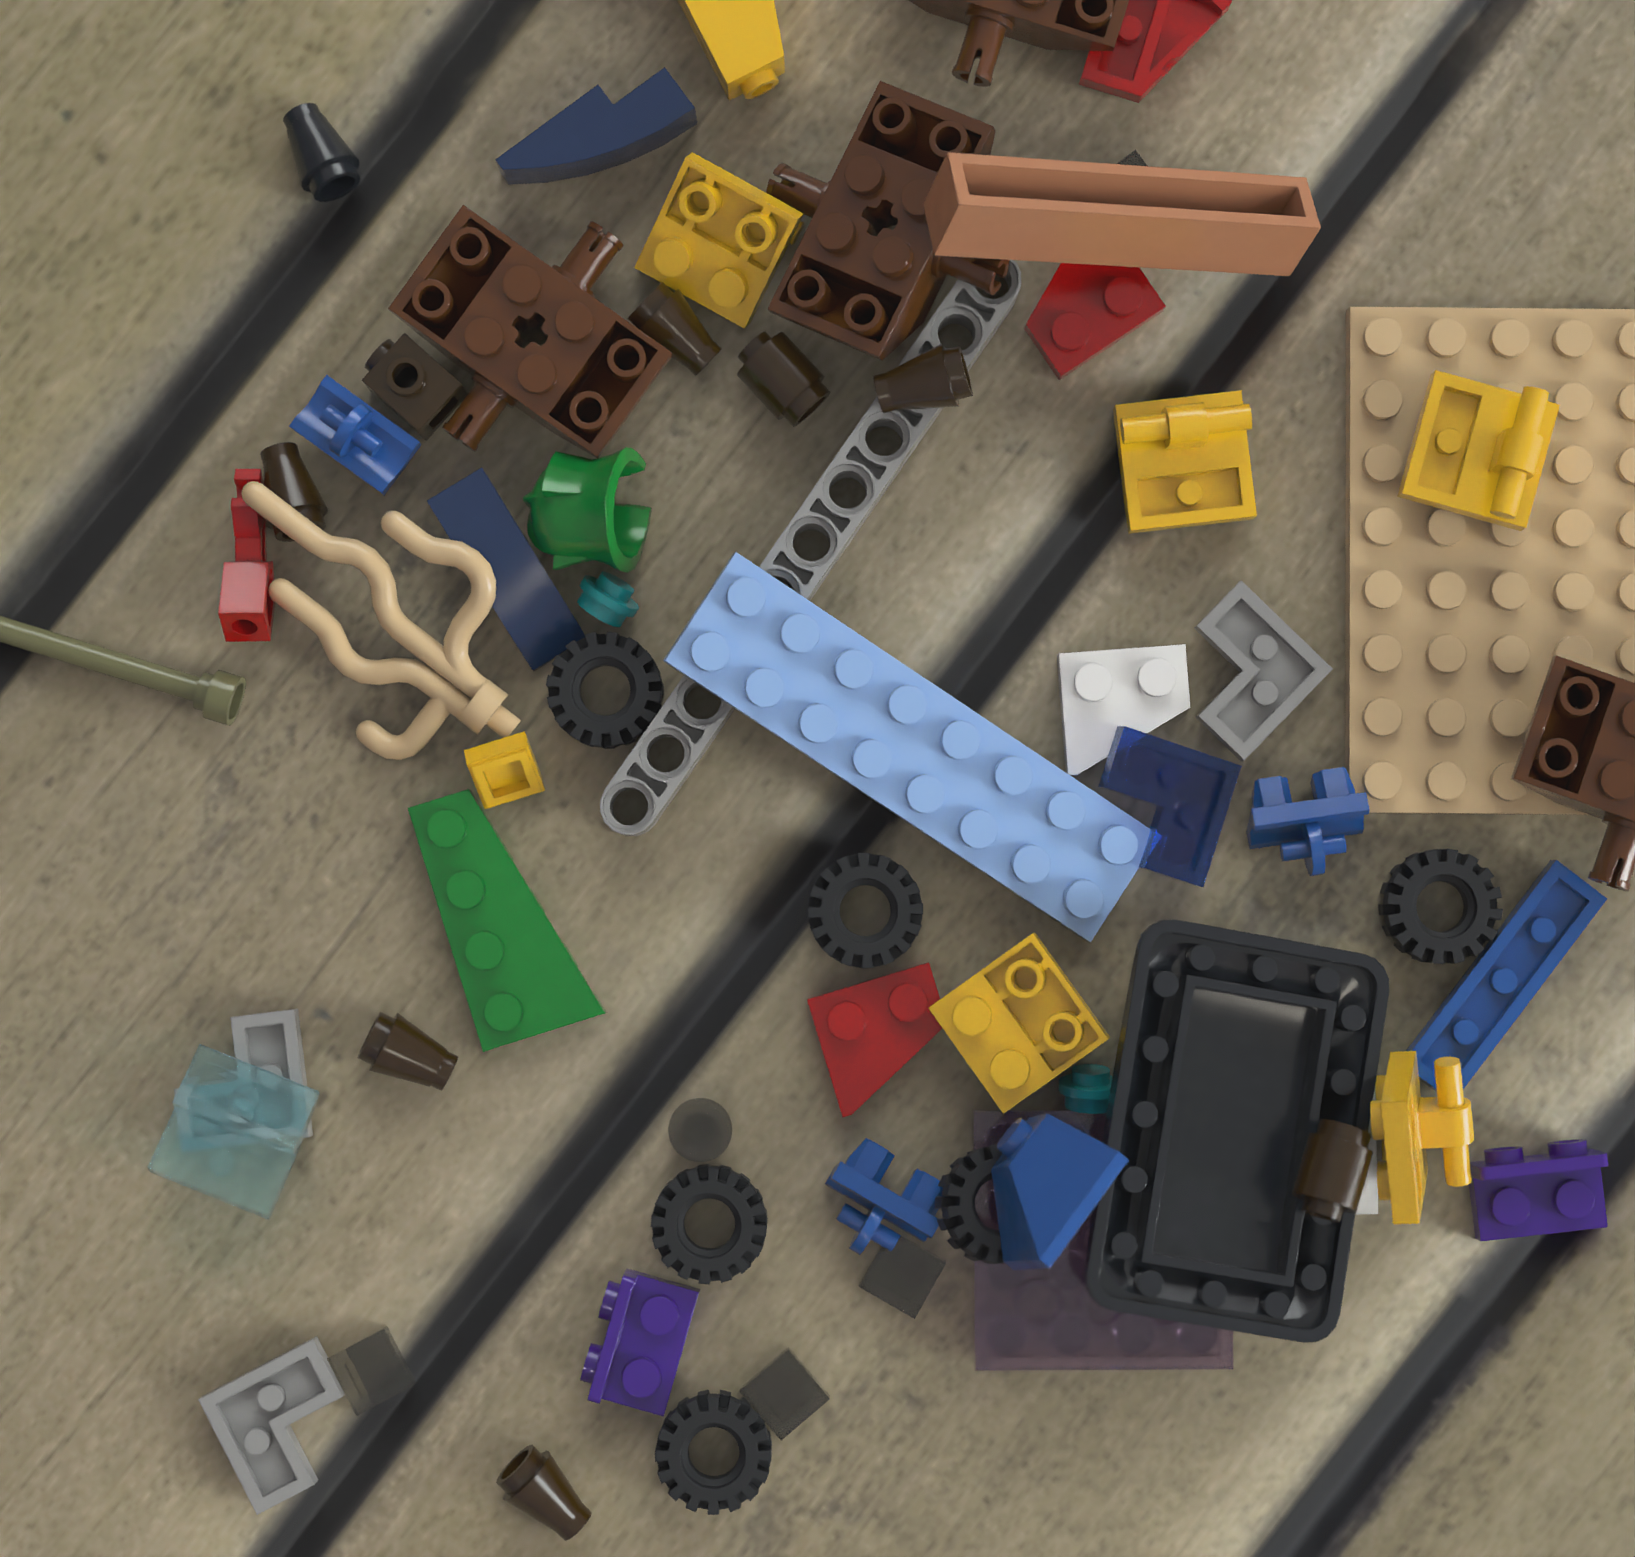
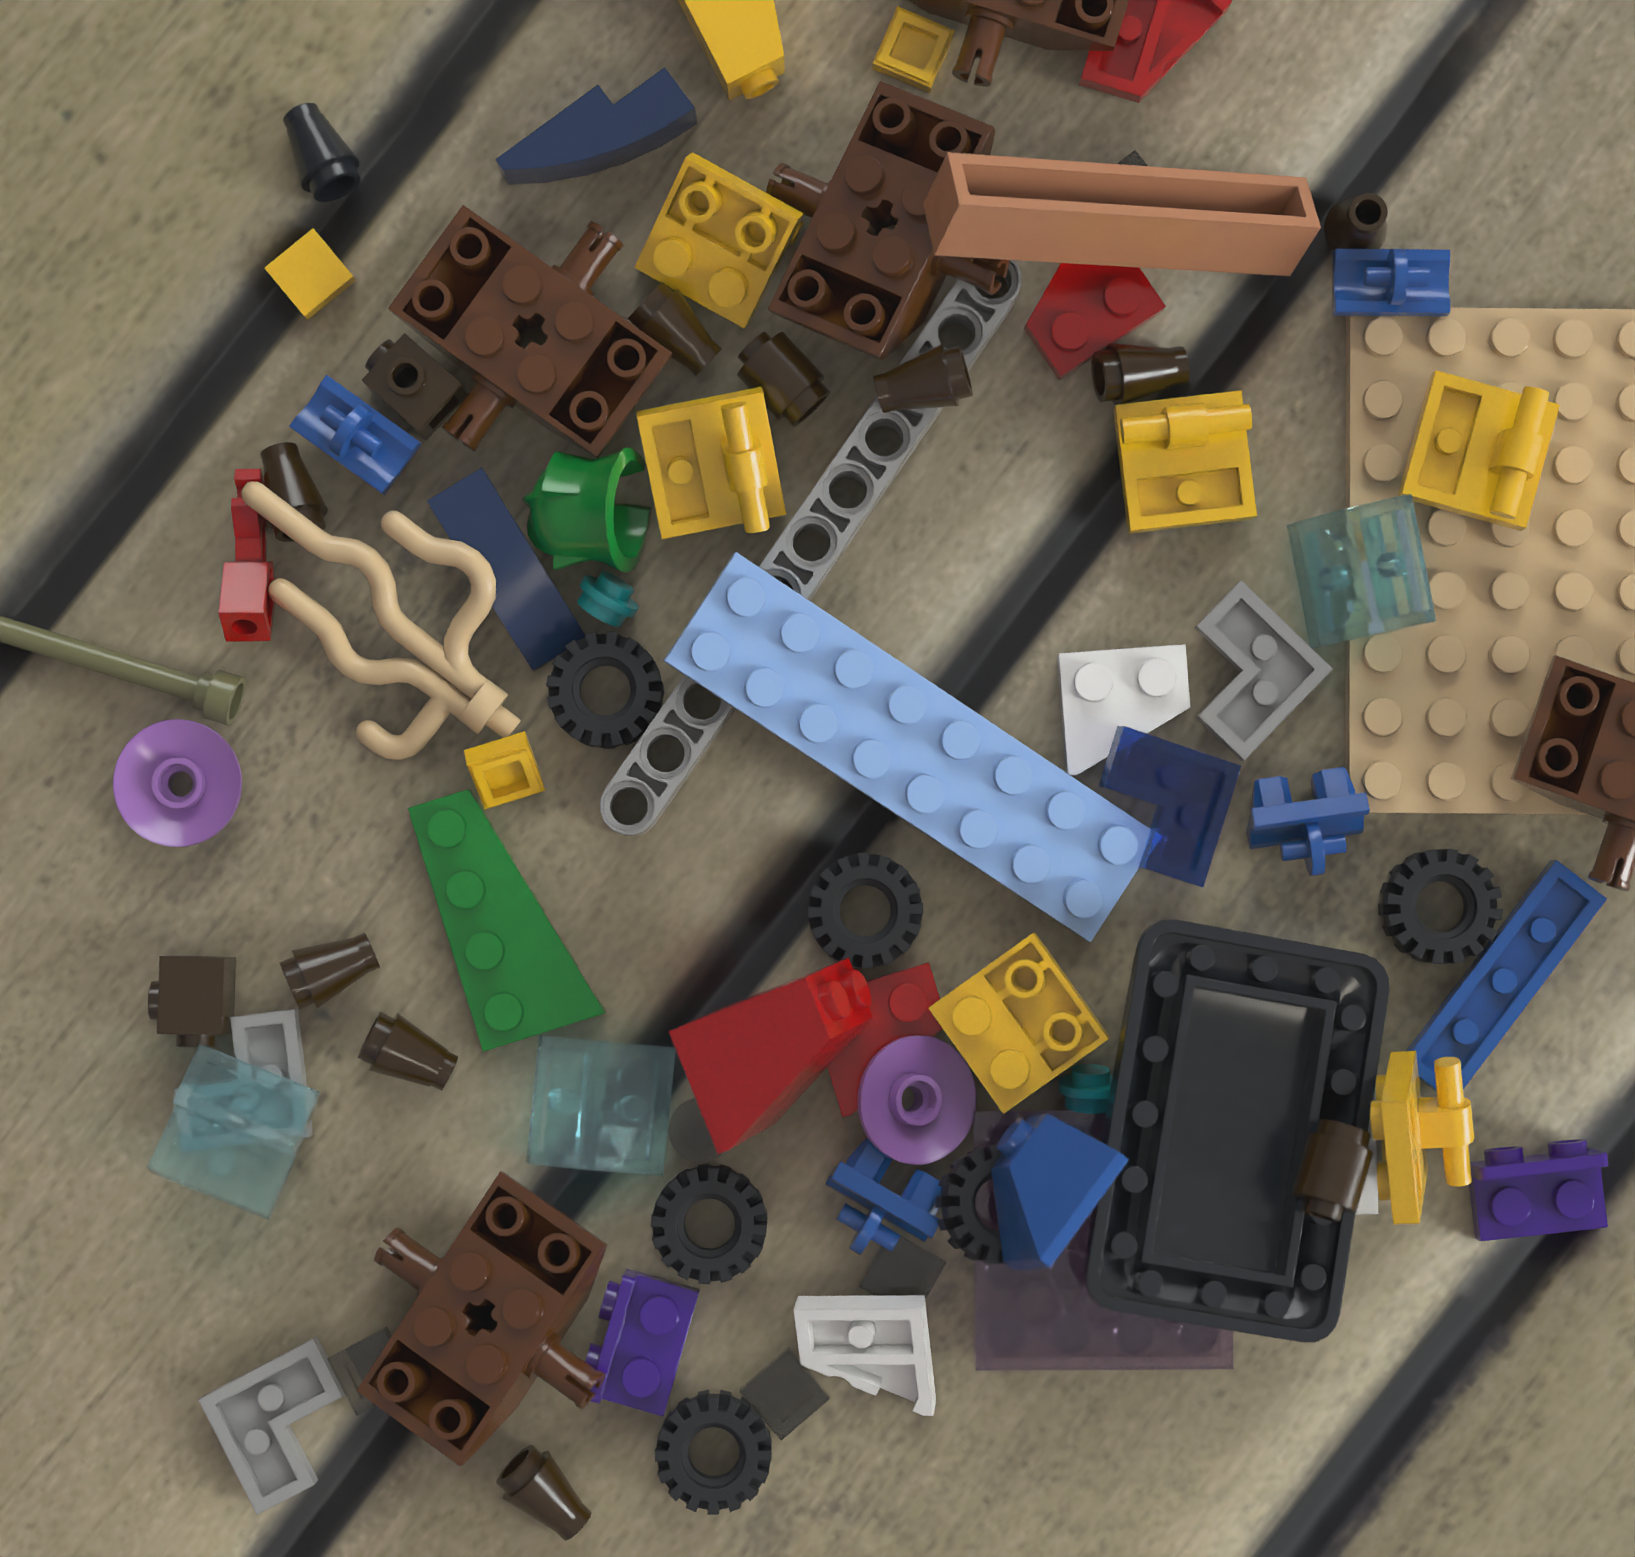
(146, 775): none -> medium lavender dish
(193, 998): none -> dark brown brick
(310, 274): none -> yellow tile
(327, 969): none -> dark brown cone
(442, 1365): none -> reddish brown slope
(600, 1105): none -> clear light blue slope
(712, 463): none -> yellow plate
(768, 1049): none -> red slope
(869, 1343): none -> white wing
(913, 49): none -> yellow tile
(941, 1103): none -> medium lavender dish
(1135, 371): none -> dark brown cone
(1347, 232): none -> dark brown cone
(1361, 571): none -> clear light blue slope
(1390, 282): none -> blue hips

